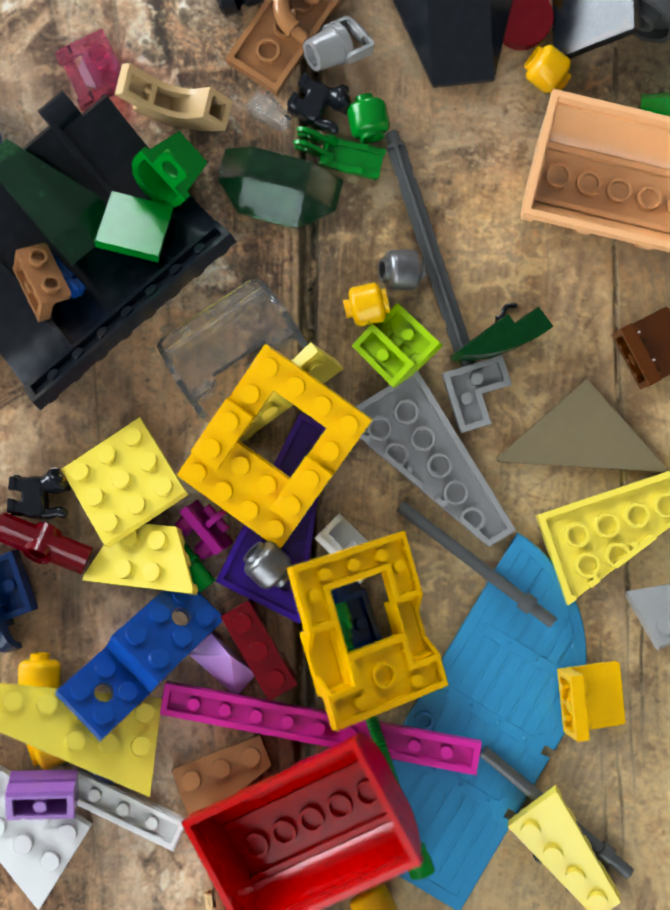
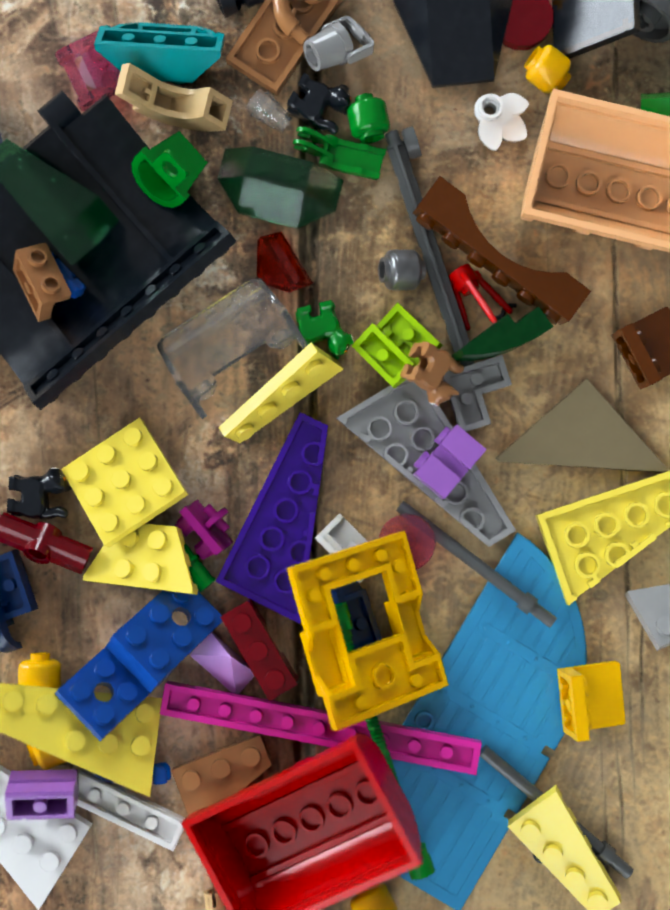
(134, 226): tile -> none
(161, 773): none -> blue hand
(162, 50): none -> teal wedge
(247, 482): yellow piece -> none
(267, 565): flat silver head -> none
(279, 265): none -> clear red slope
(324, 327): none -> green animal
(367, 304): yellow head -> none
(411, 142): none -> dark grey tile
(419, 536): none -> clear pink piece
(430, 372): none -> medium nougat animal
(448, 213): none -> reddish brown arch
(448, 461): none -> medium lavender brick
(467, 282): none -> red plant
(504, 123): none -> white plate

